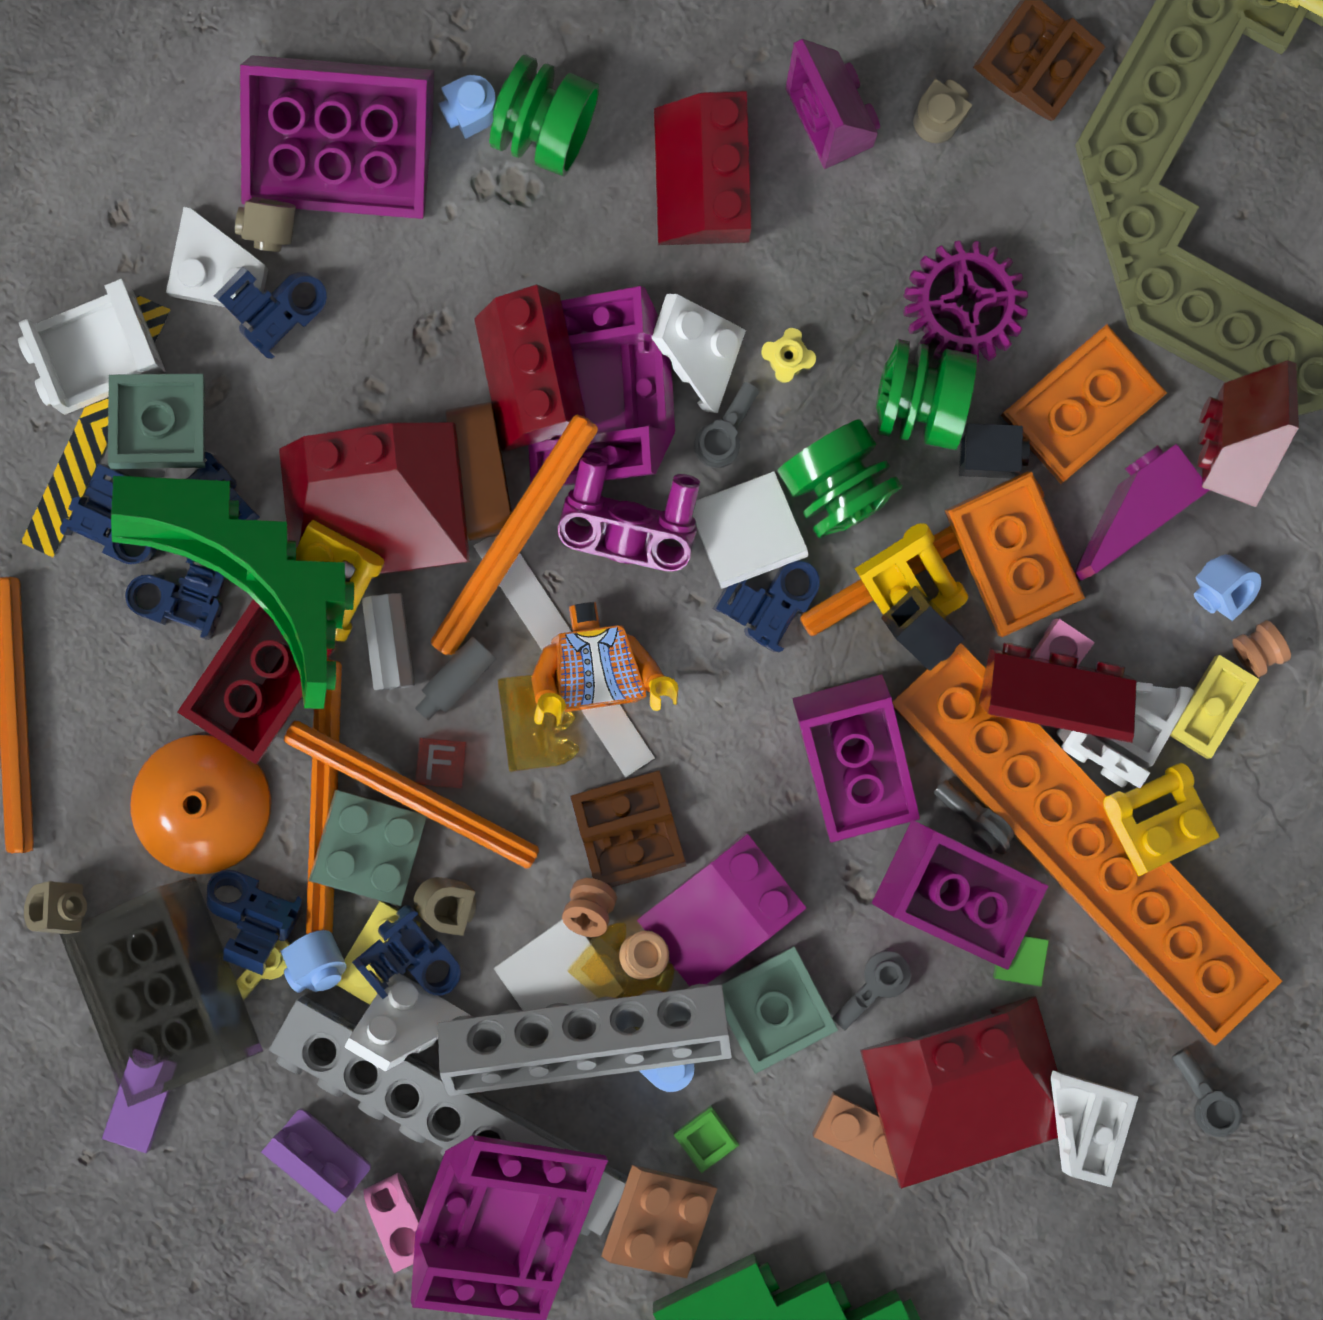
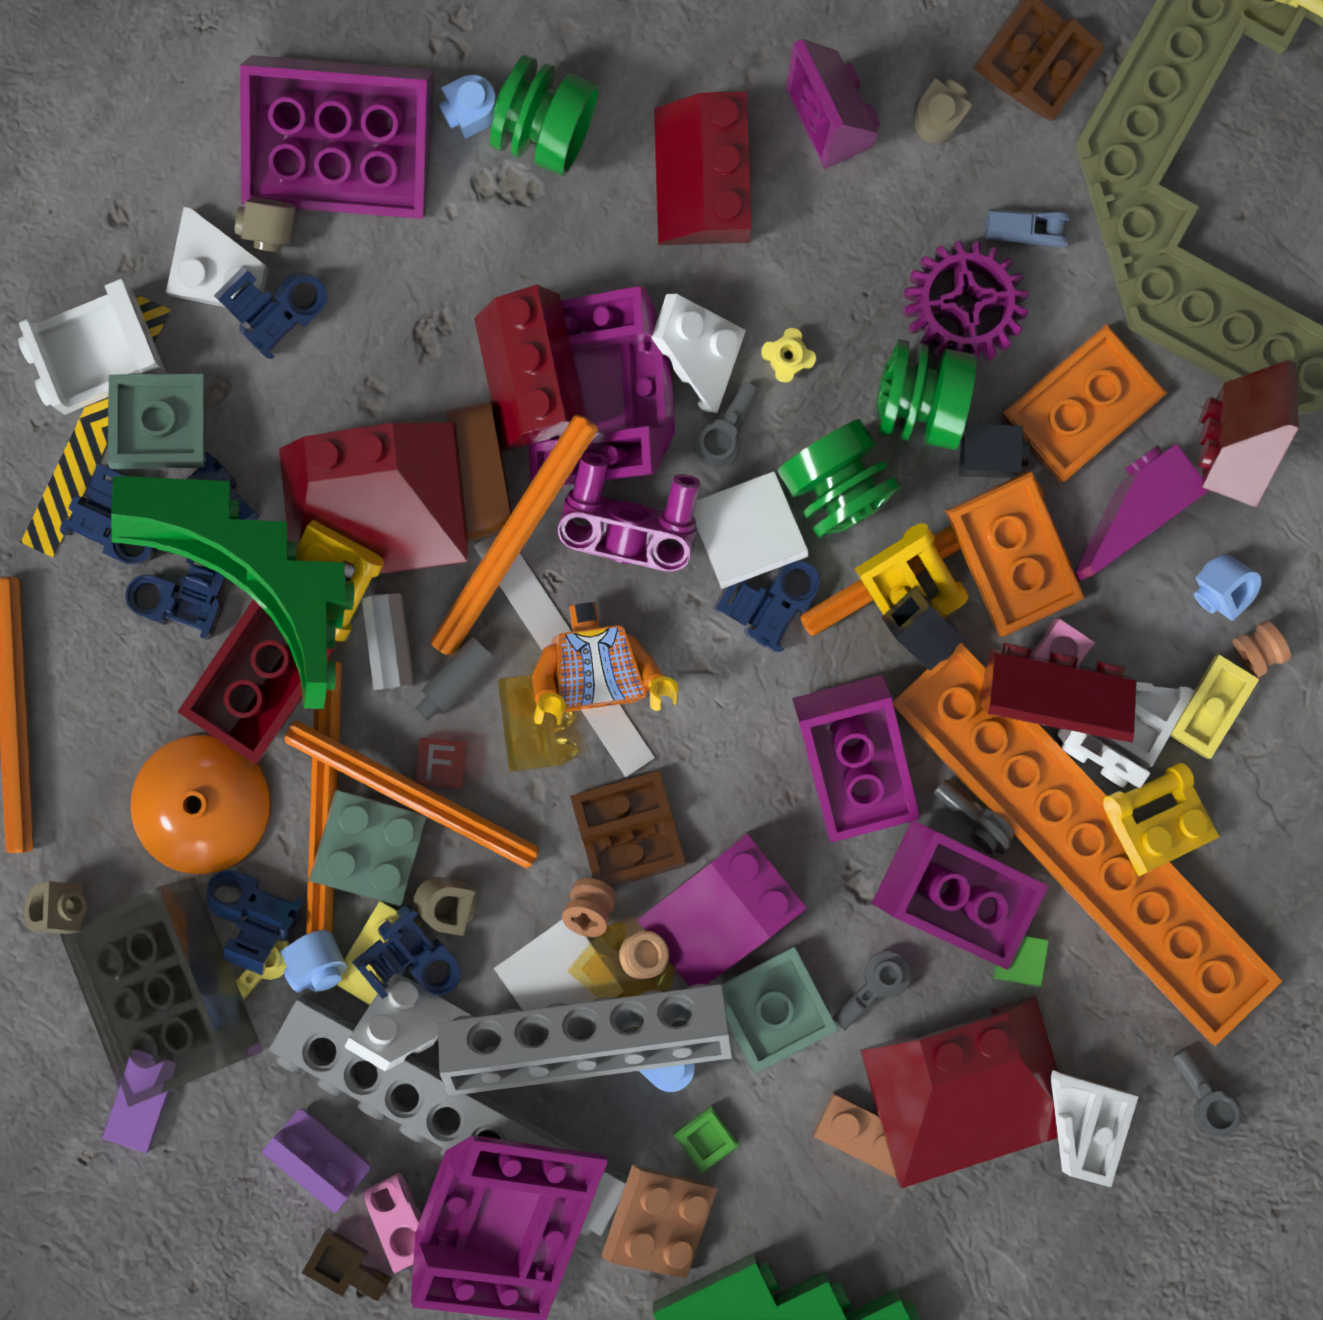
(339, 1264): none -> dark brown plate
(1020, 227): none -> sand blue bar

